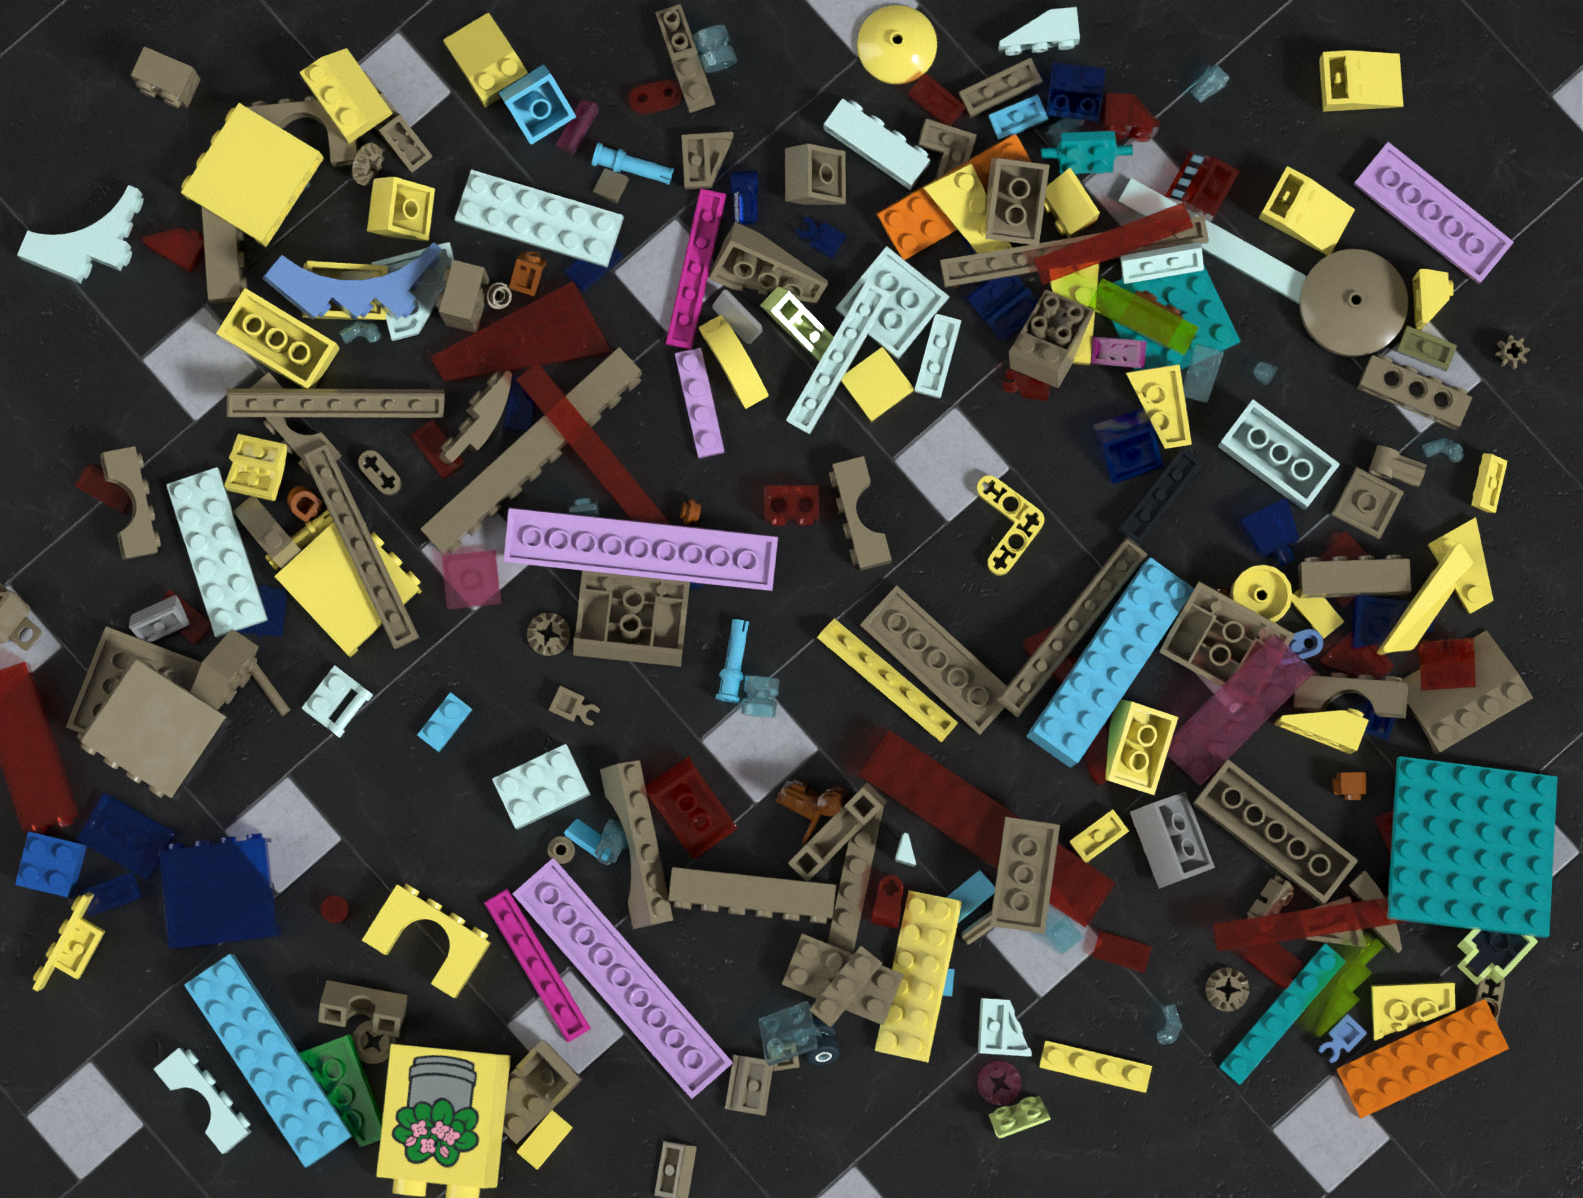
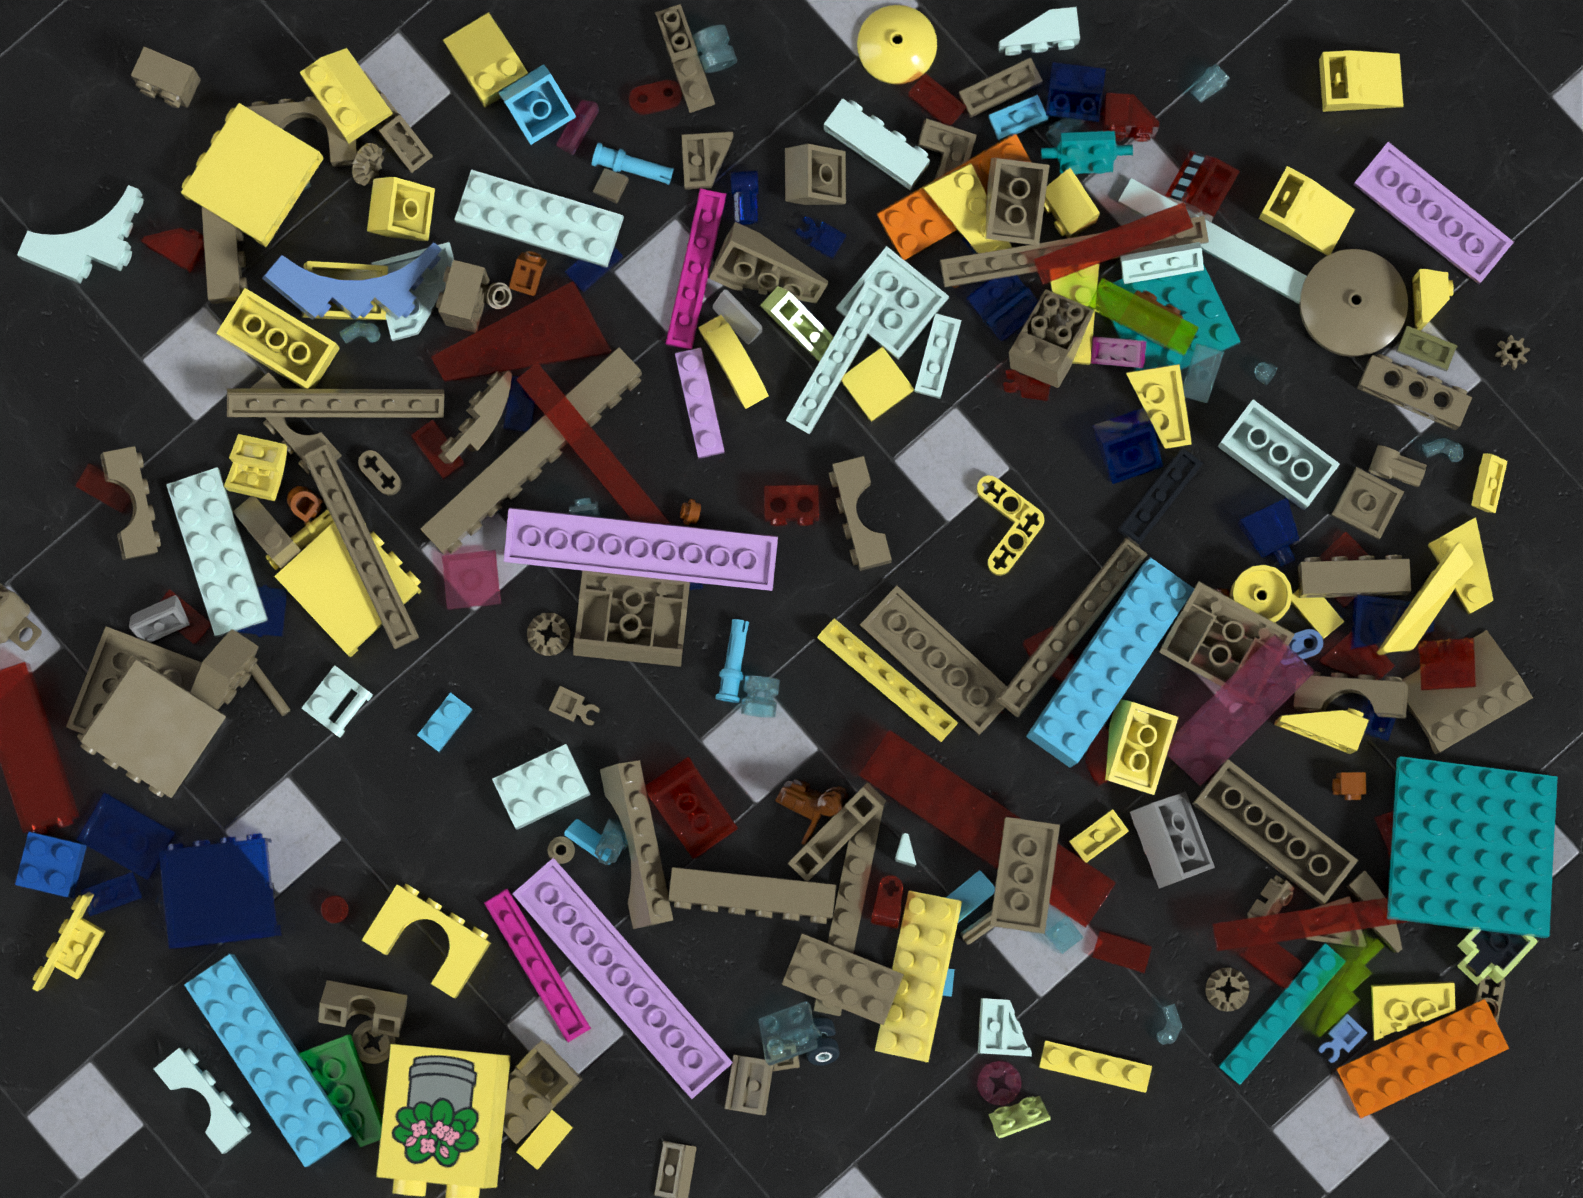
(845, 986): dark tan plate -> none

